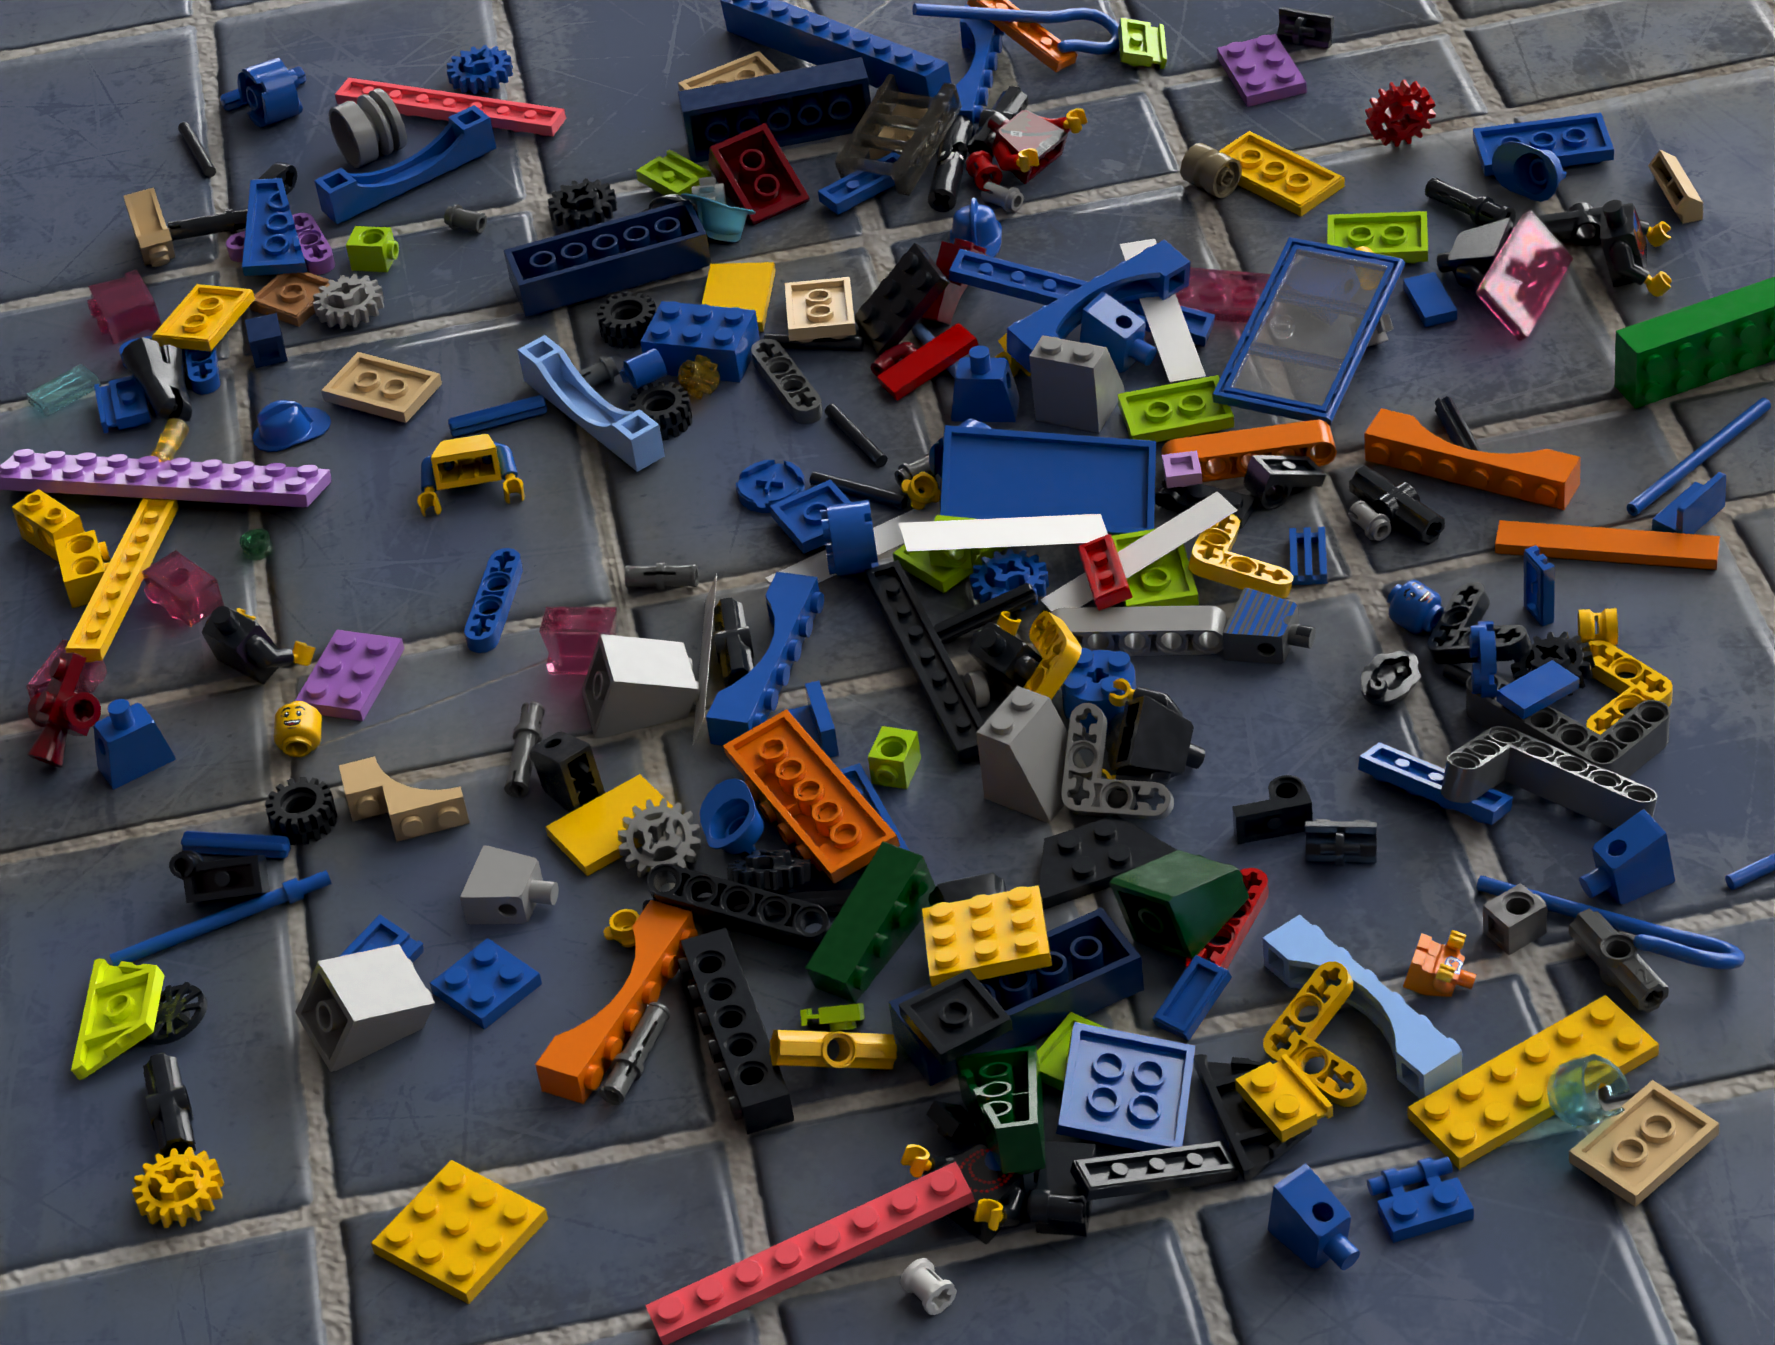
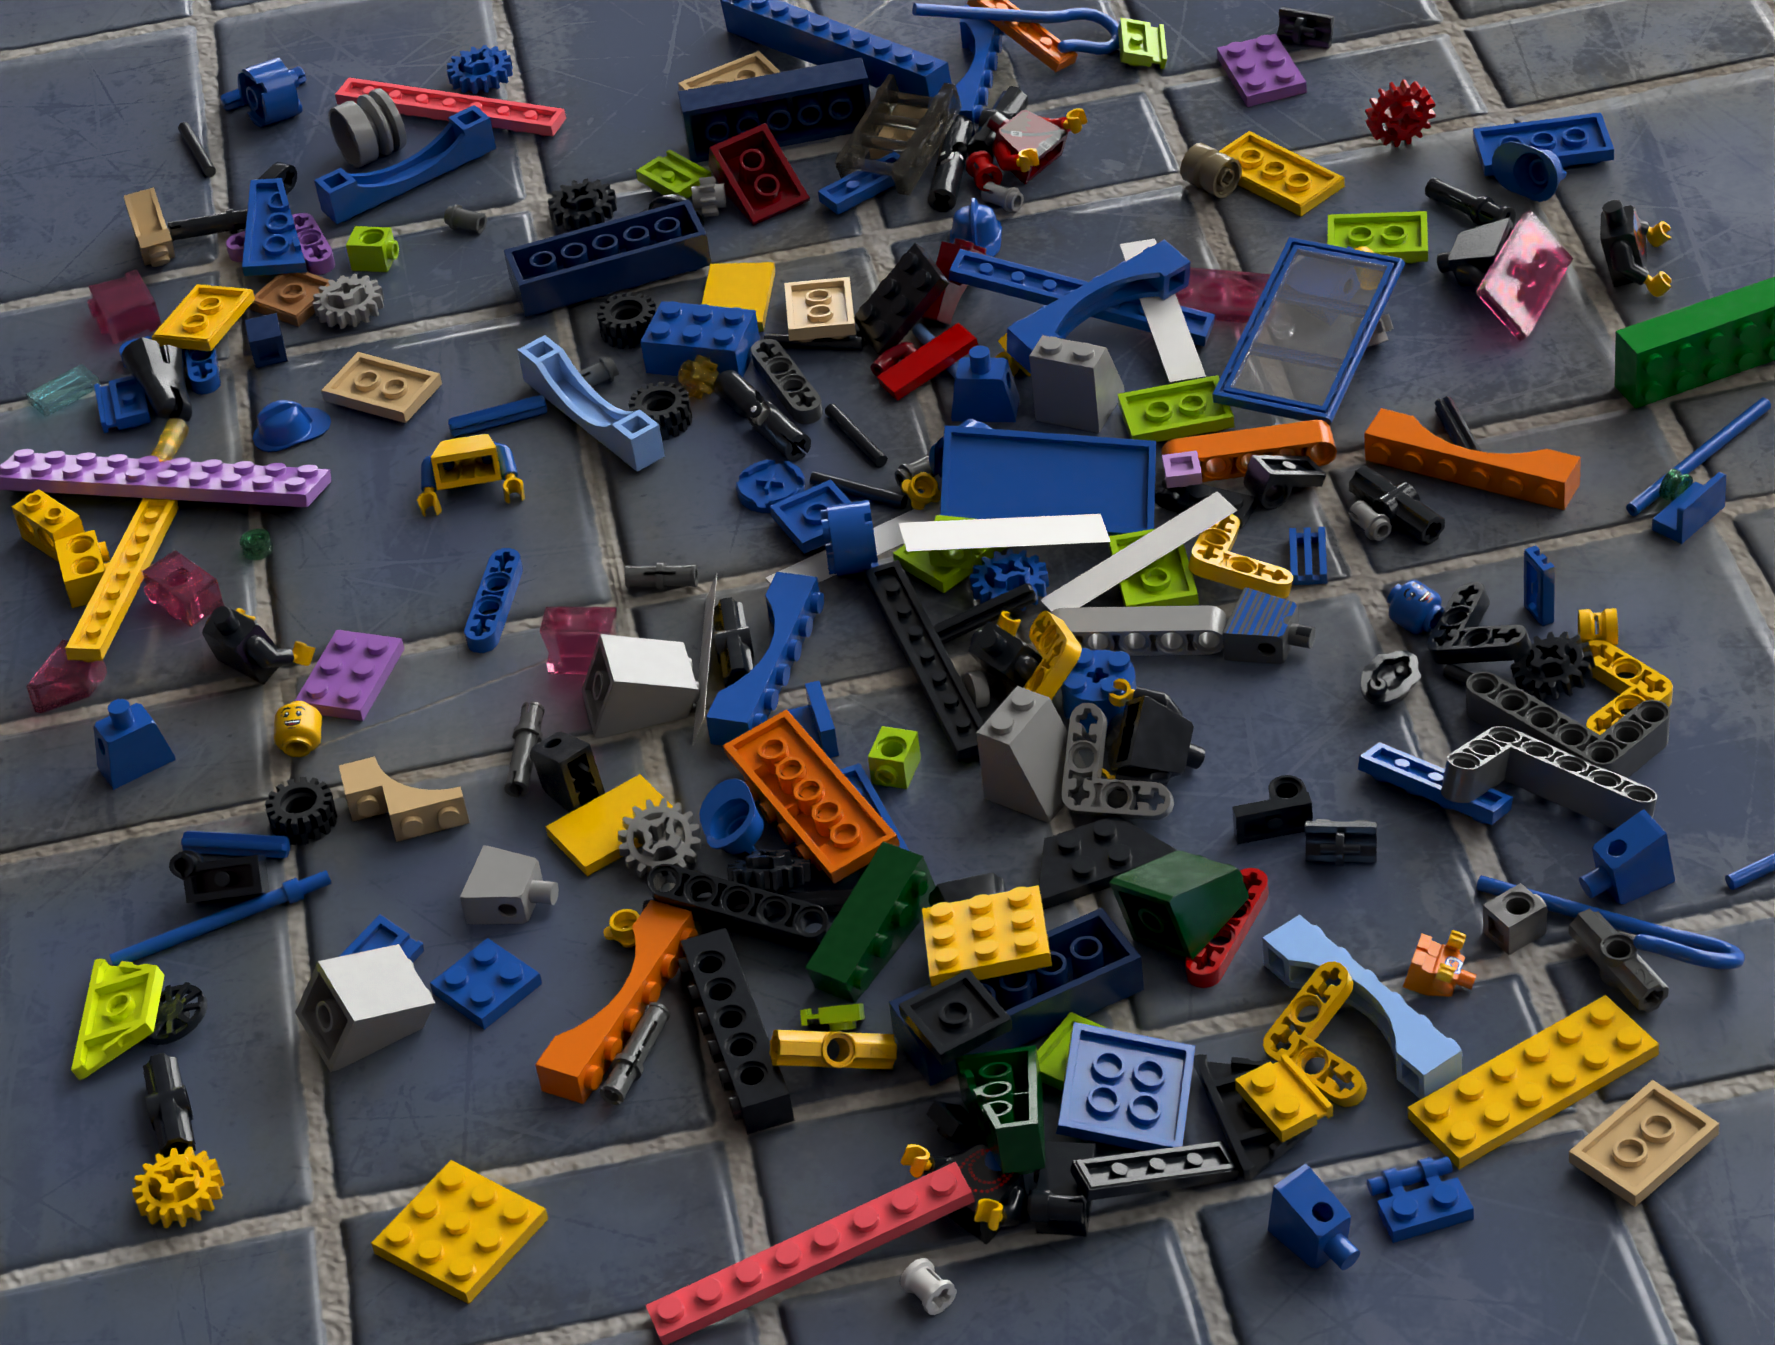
(61, 710): dark red brick -> none
(643, 369): blue piece -> none
(719, 220): medium azure piece -> none
(762, 415): none -> black piece
(1104, 572): red tile -> none
(1119, 329): blue torso -> none
(1192, 998): blue tile -> none
(1430, 299): blue tile -> none
(1483, 646): blue plate -> none
(1537, 689): blue tile -> none
(1575, 1086): clear light blue helmet -> none
(1578, 224): black piece -> none
(1609, 544): orange tile -> none
(1674, 484): none -> bush
(1691, 205): tan piece -> none

